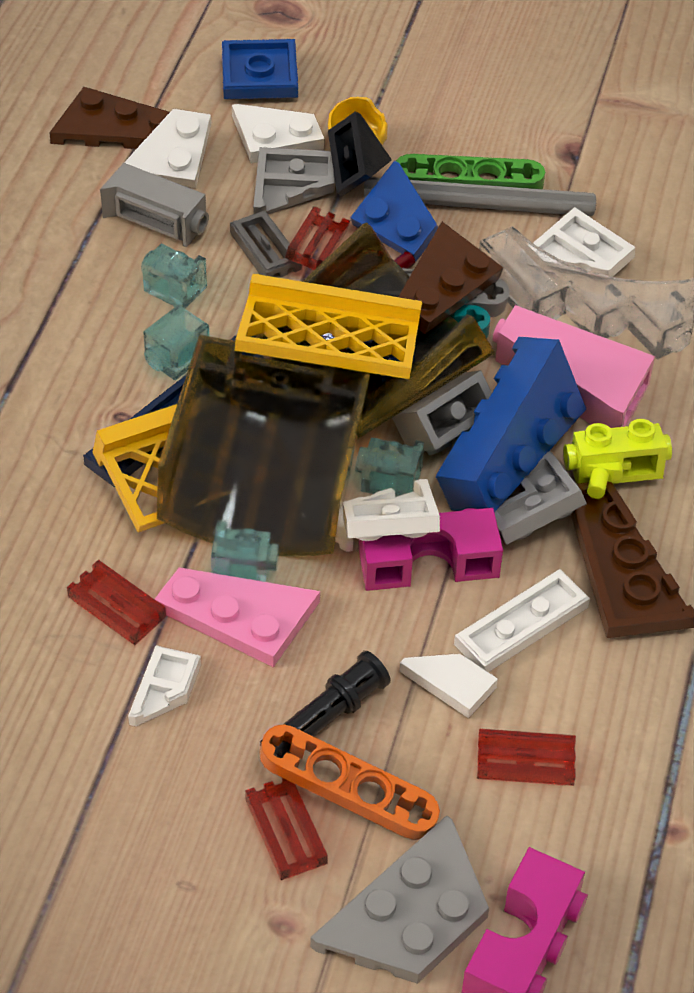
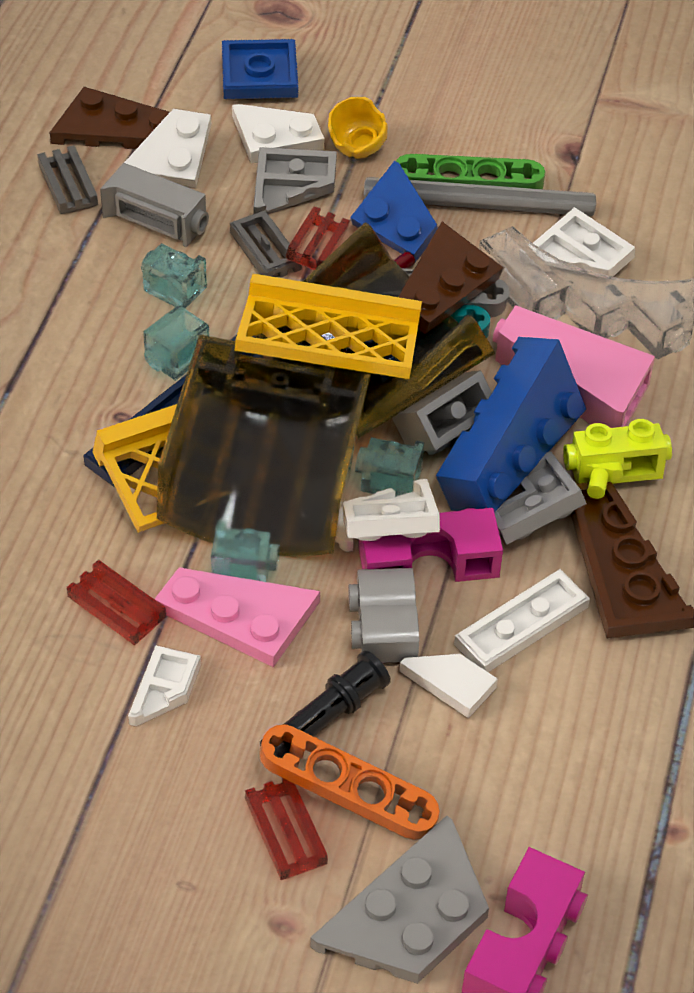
(61, 160): none -> flat silver tile
(355, 153): black slope -> none
(385, 613): none -> light grey brick
(526, 750): clear red tile -> none

